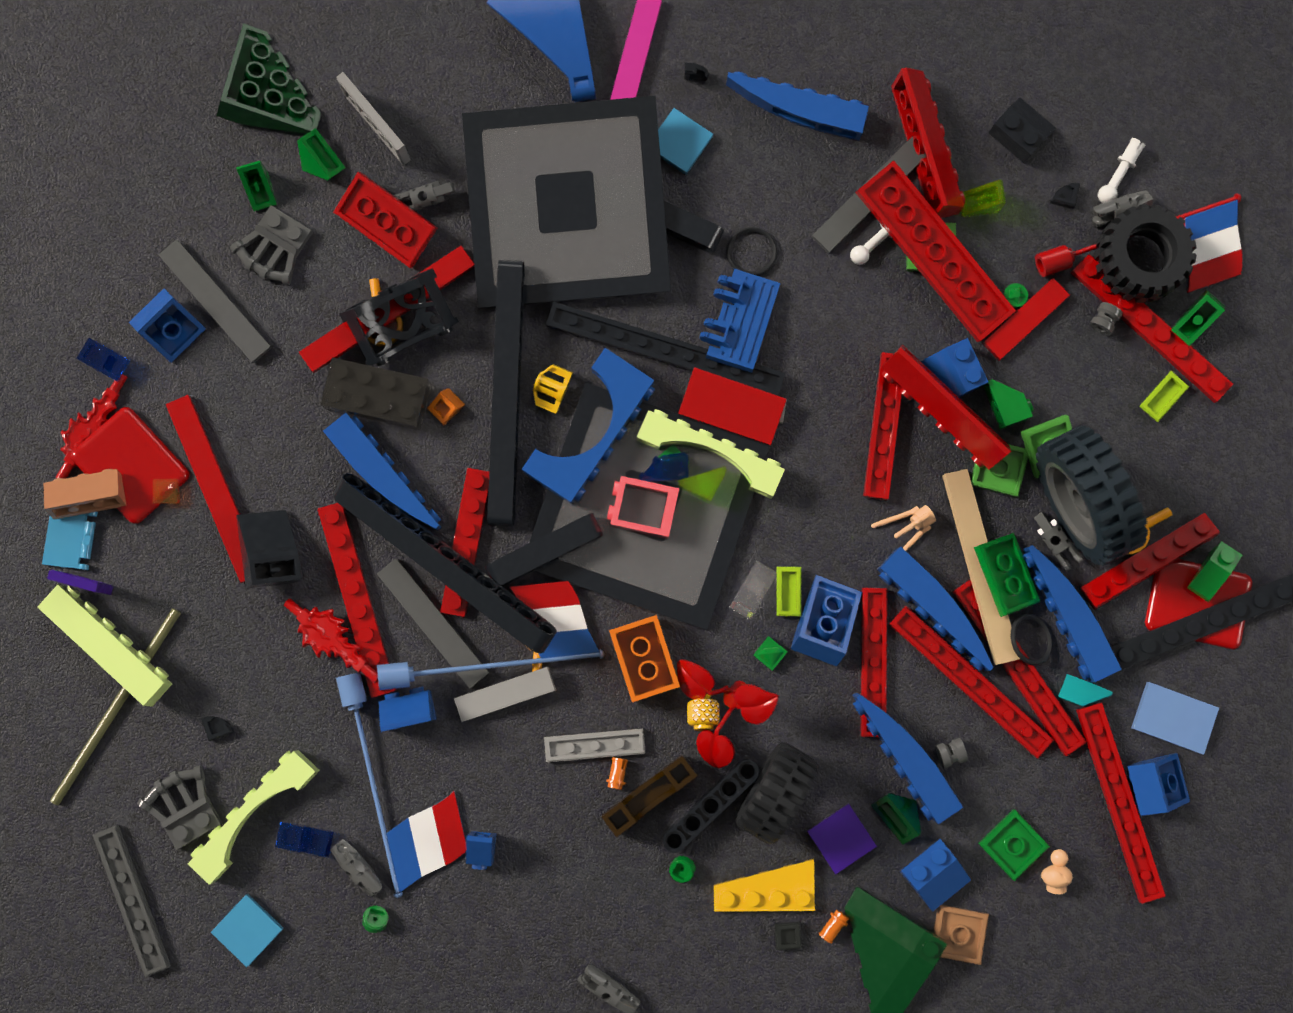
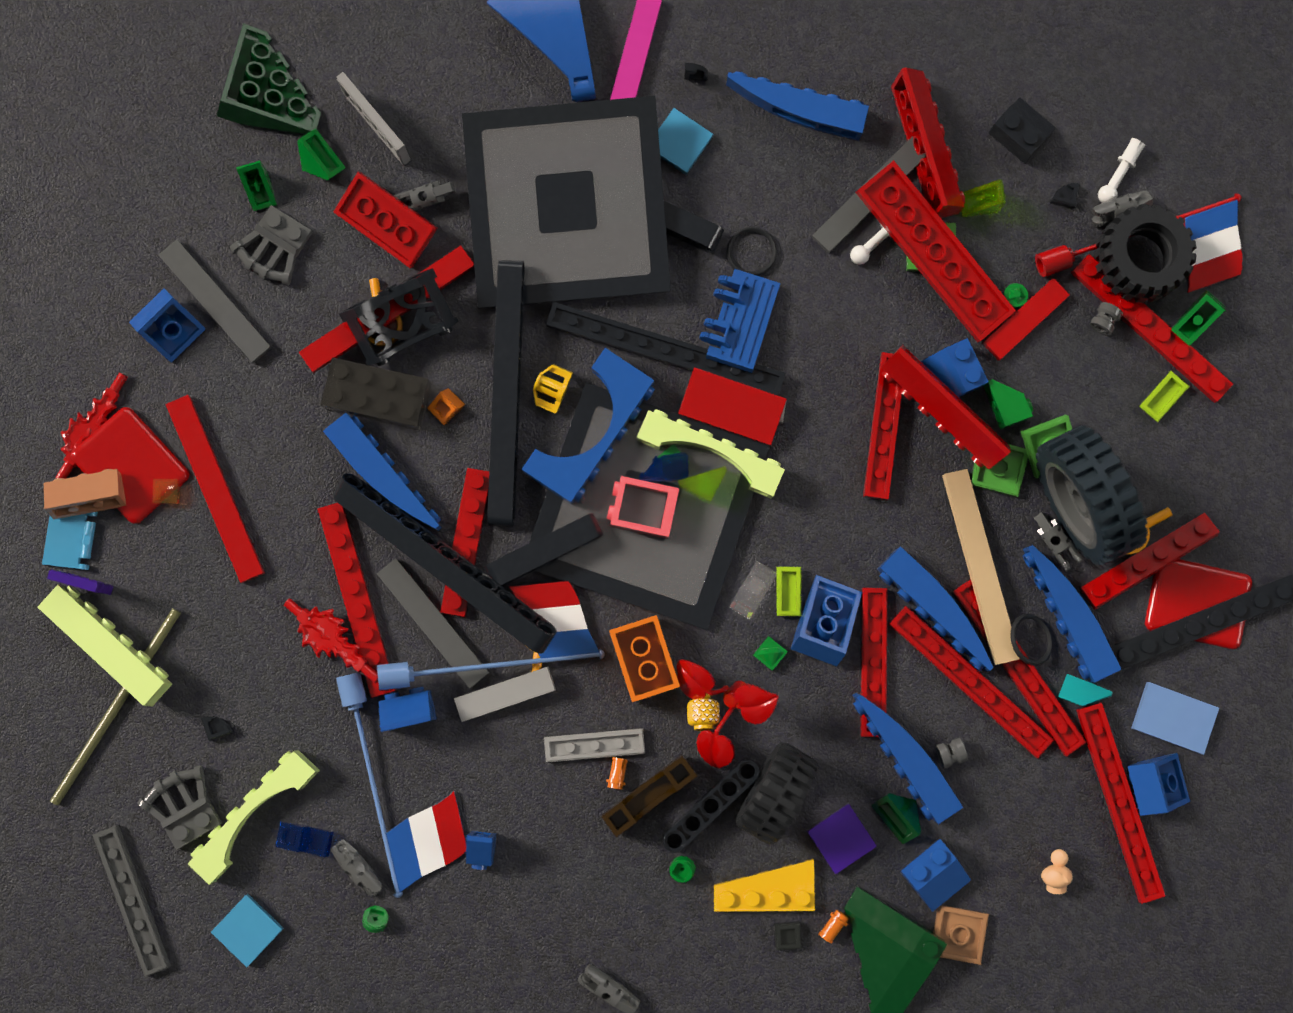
(103, 359): clear blue slope -> none
(268, 549): black slope -> none
(920, 519): light nougat plant -> none
(1007, 574): green tile -> none
(1013, 845): green tile -> none
(1214, 571): green slope -> none

